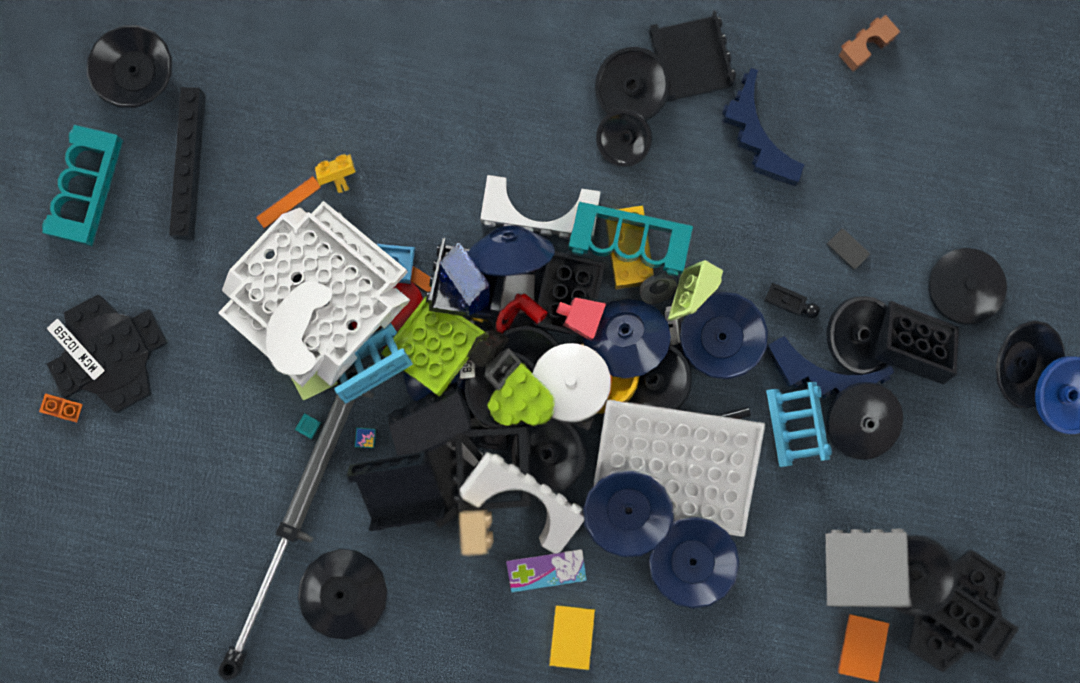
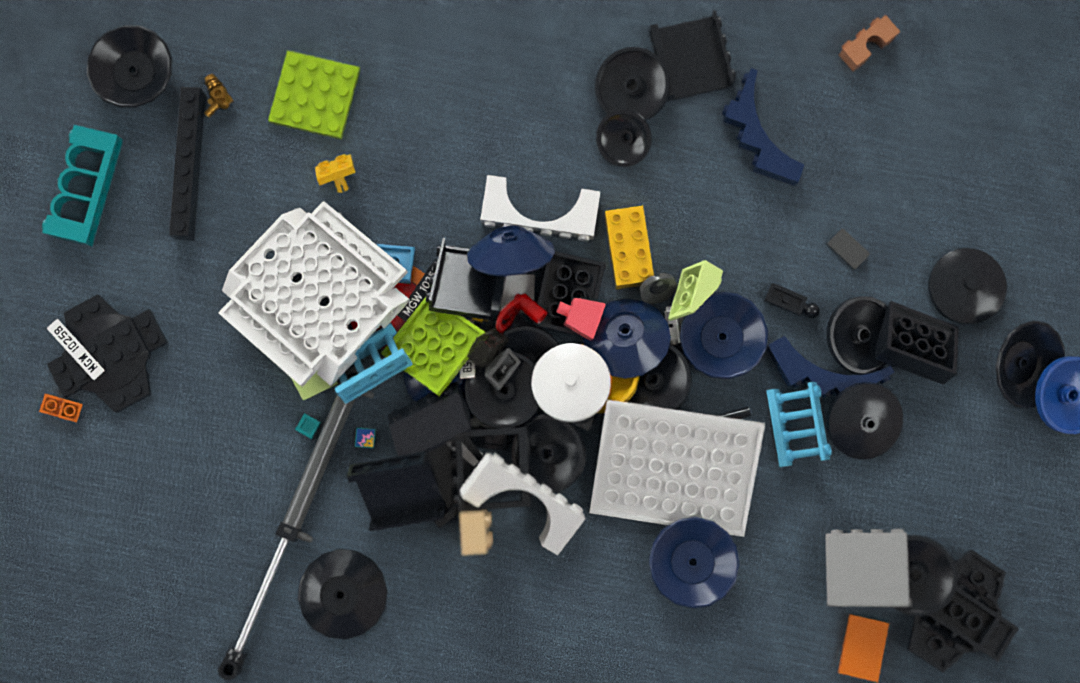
(218, 94): none -> pearl gold piece
(288, 202): orange sticker -> none
(288, 325): white sticker -> none
(314, 94): none -> lime plate
(417, 295): none -> black sticker
(464, 280): clear blue slope -> none
(522, 399): lime plate -> none
(546, 570): sticker -> none
(572, 637): yellow tile -> none
(623, 531): dark blue dish -> none
(677, 248): teal fence -> none

